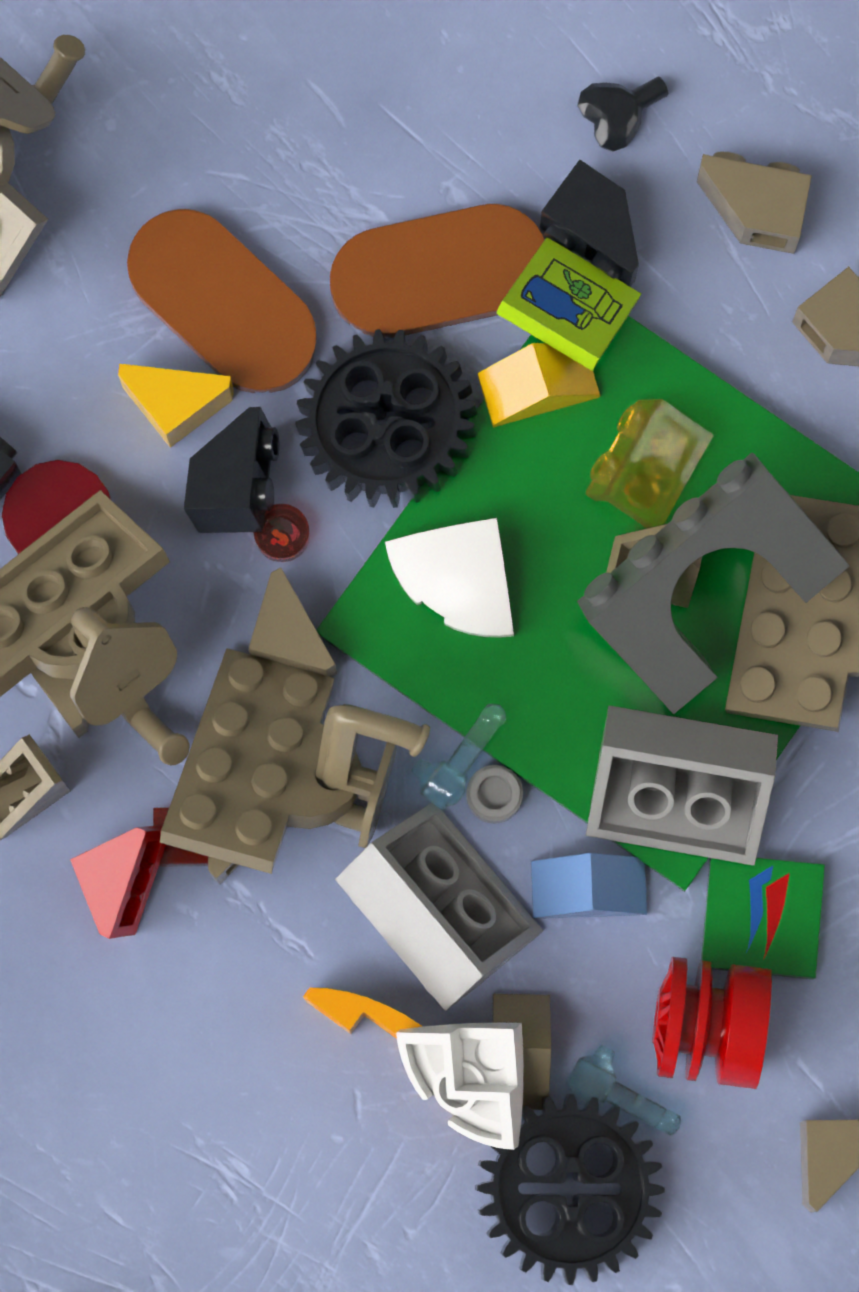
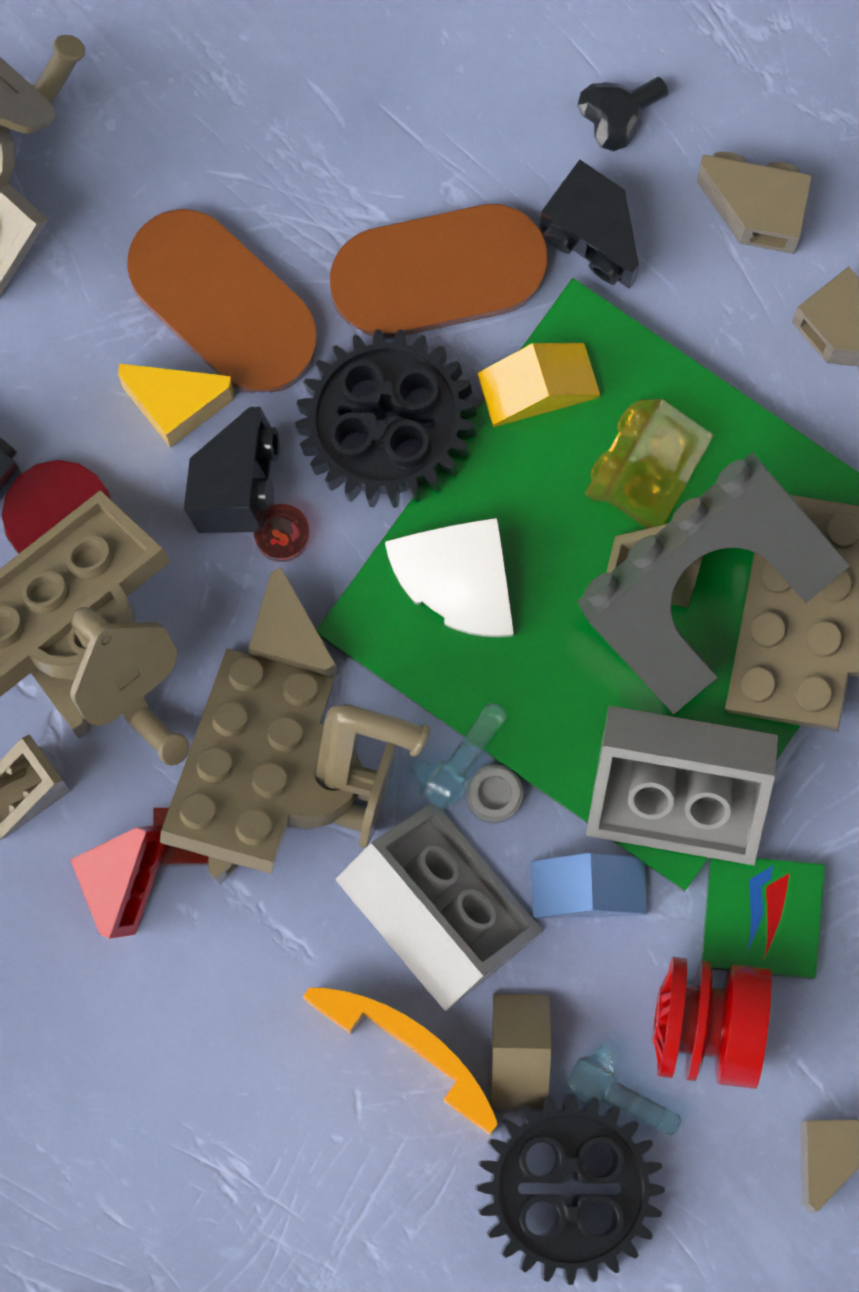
(472, 1074): white brick -> none
(568, 303): lime tile -> none

